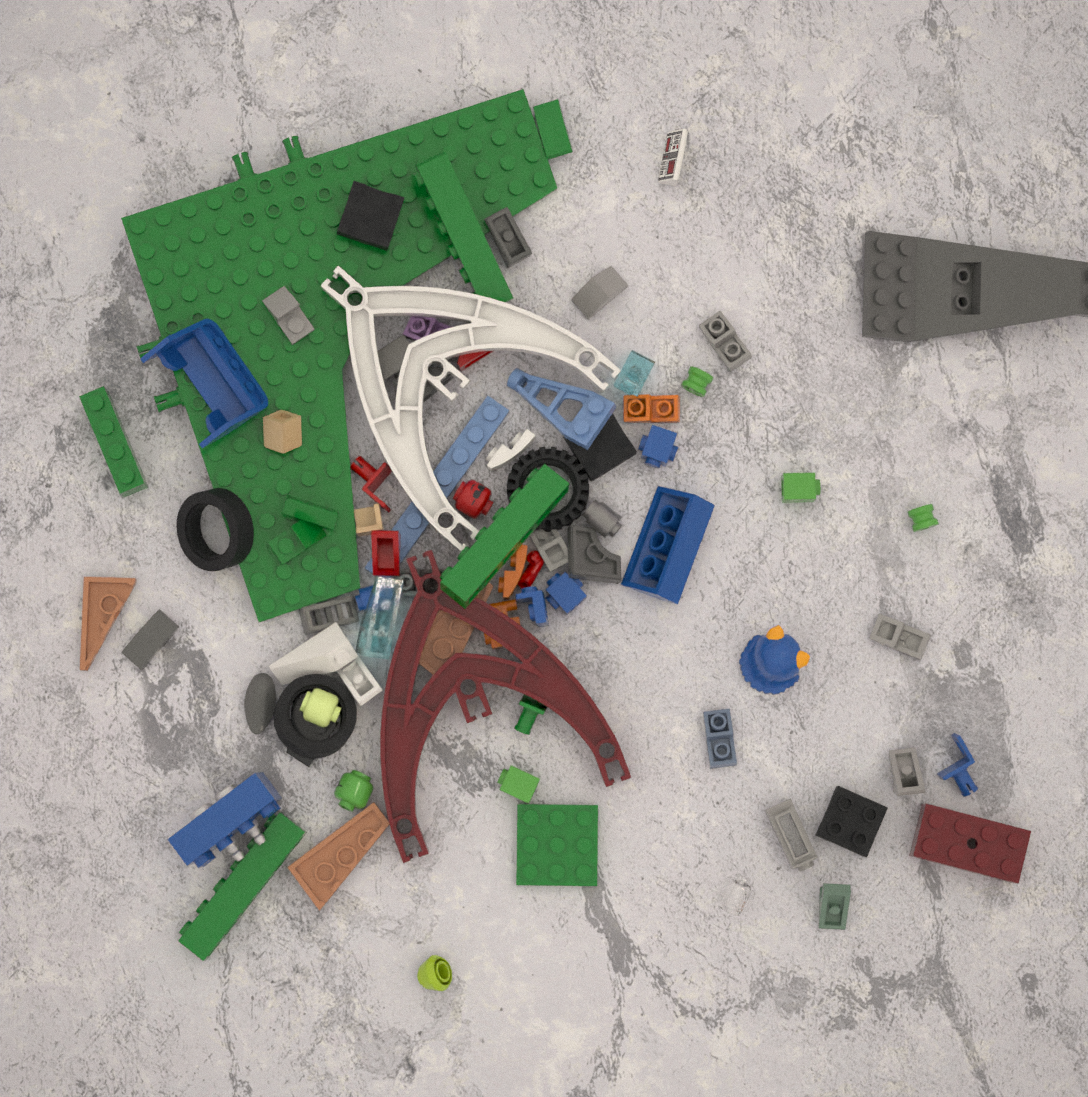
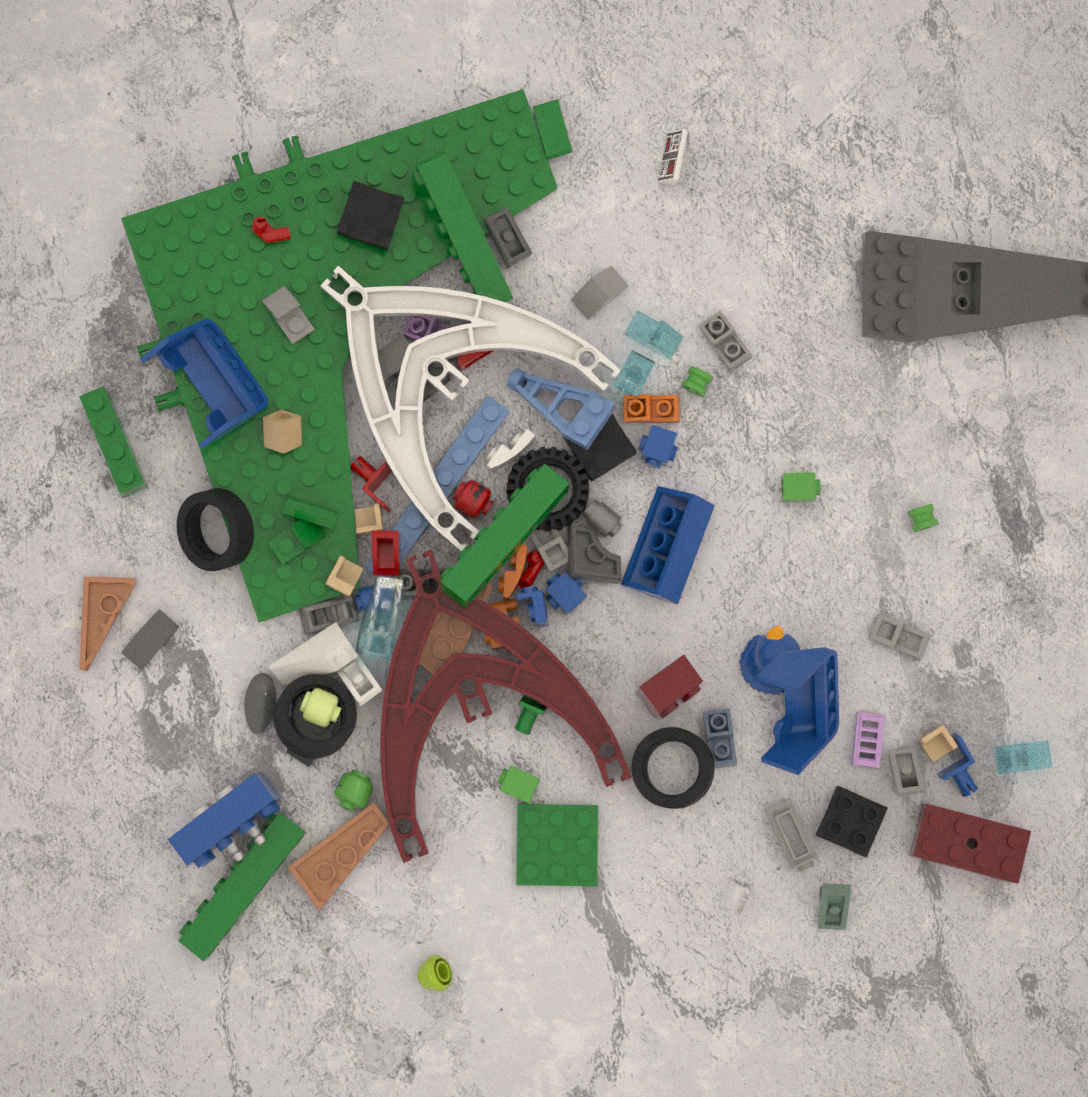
(268, 233): none -> red arm
(344, 576): none -> tan panel
(640, 765): none -> black tyre
(654, 334): none -> clear light blue slope
(669, 686): none -> dark red brick
(810, 706): none -> blue windscreen
(866, 762): none -> lavender slope
(937, 743): none -> tan panel
(1022, 757): none -> clear light blue slope

